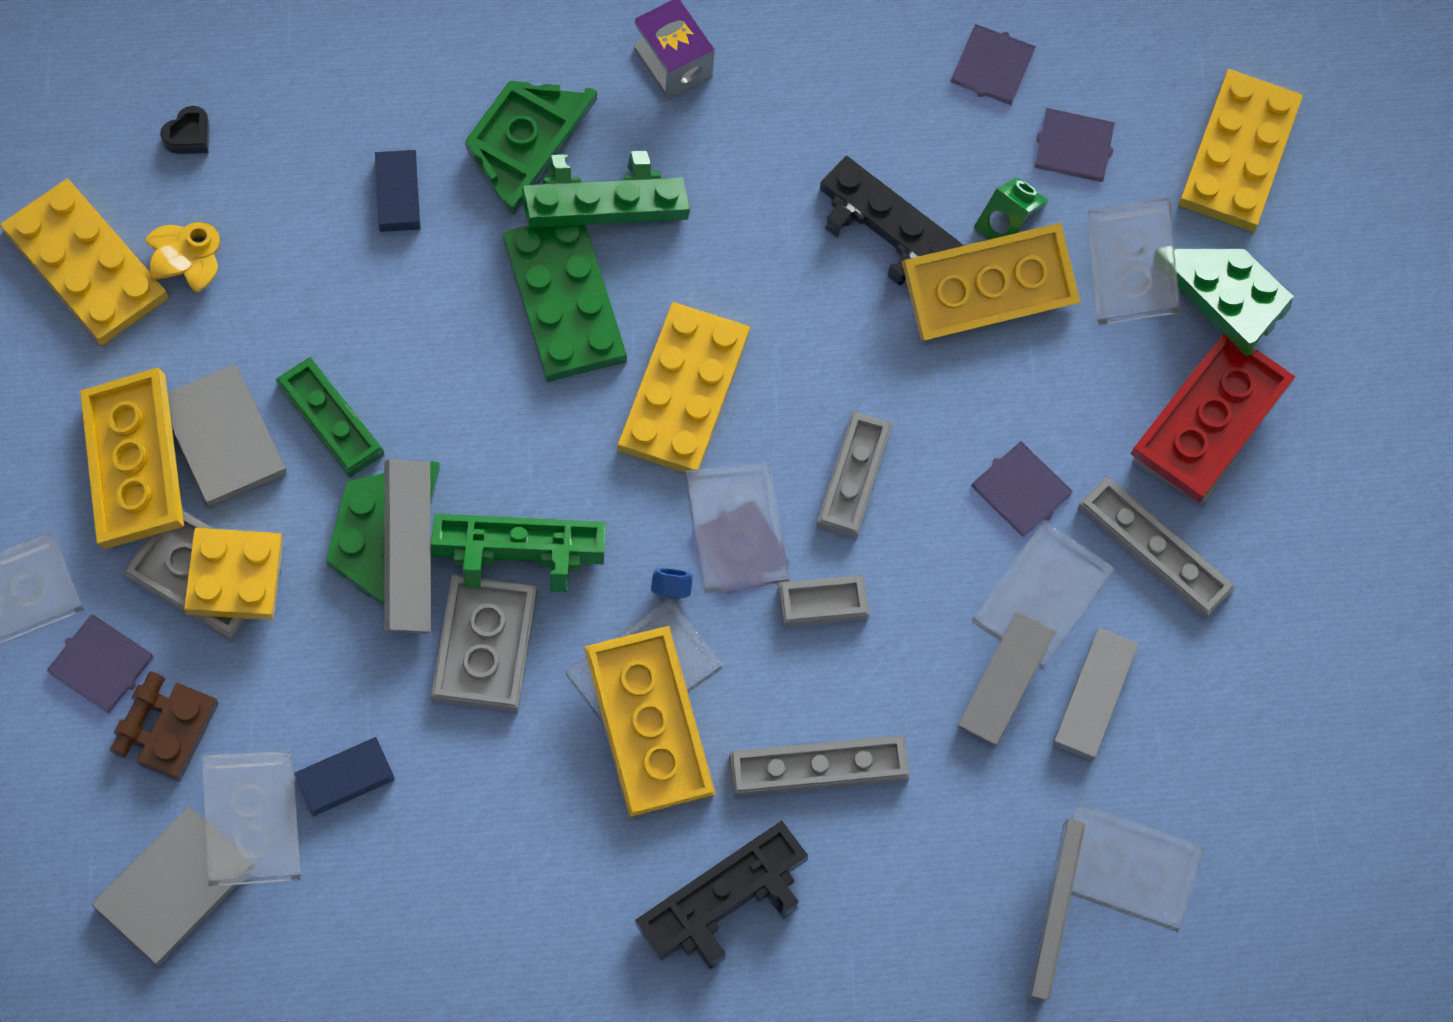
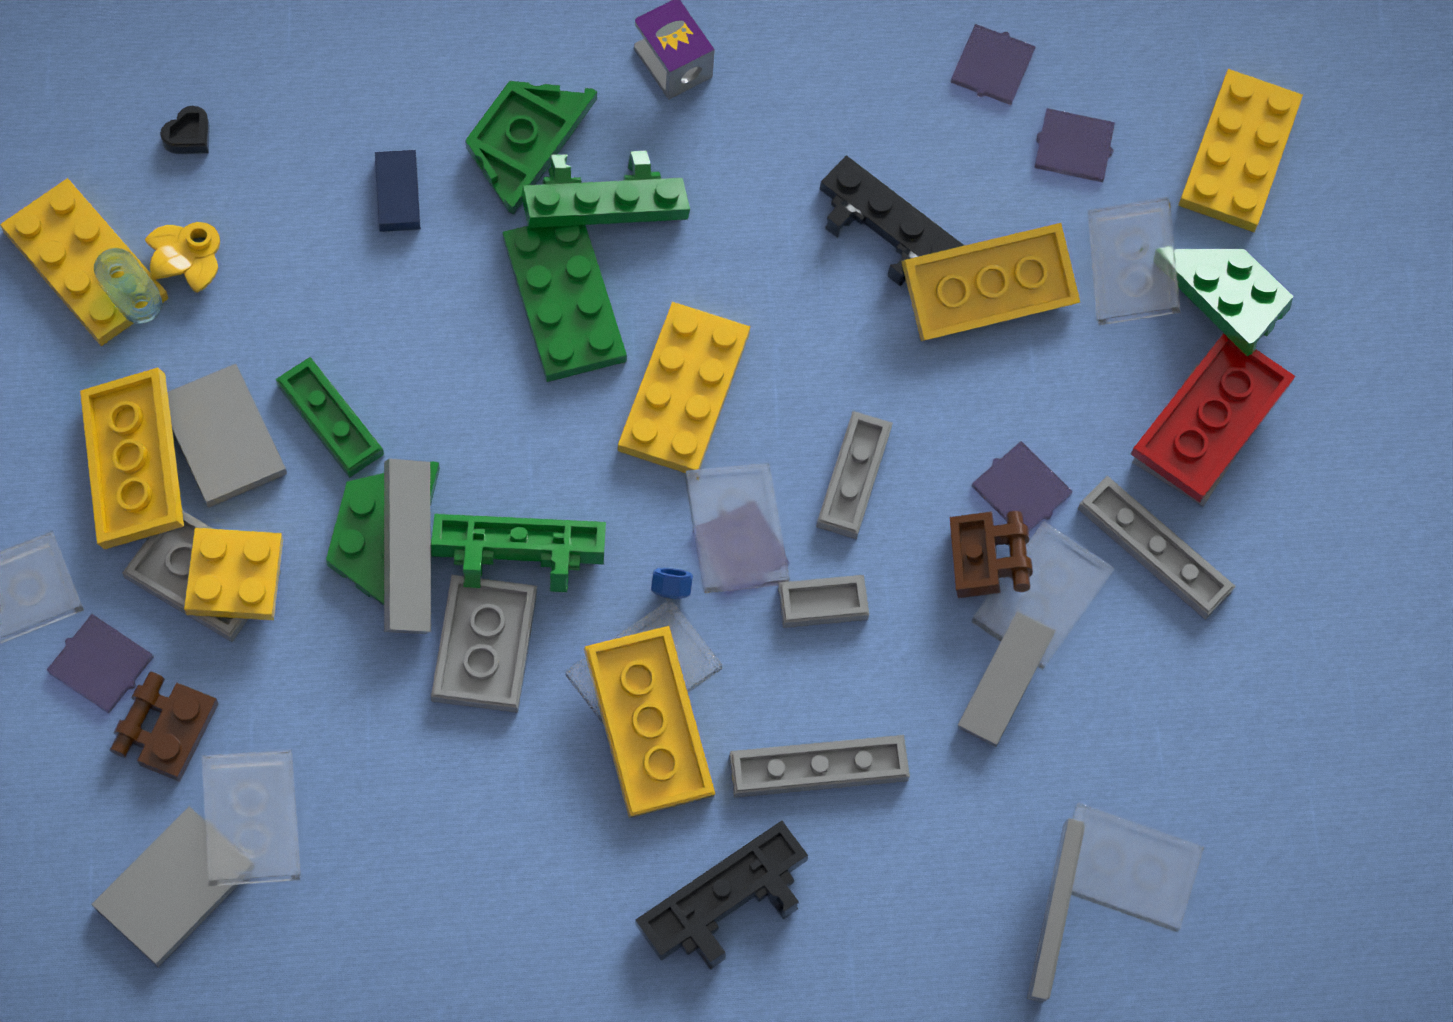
(130, 288): none -> clear light blue plate
(344, 776): dark blue tile -> none
(975, 553): none -> reddish brown plate
(1016, 200): green bracket -> none
(1095, 694): light grey tile -> none

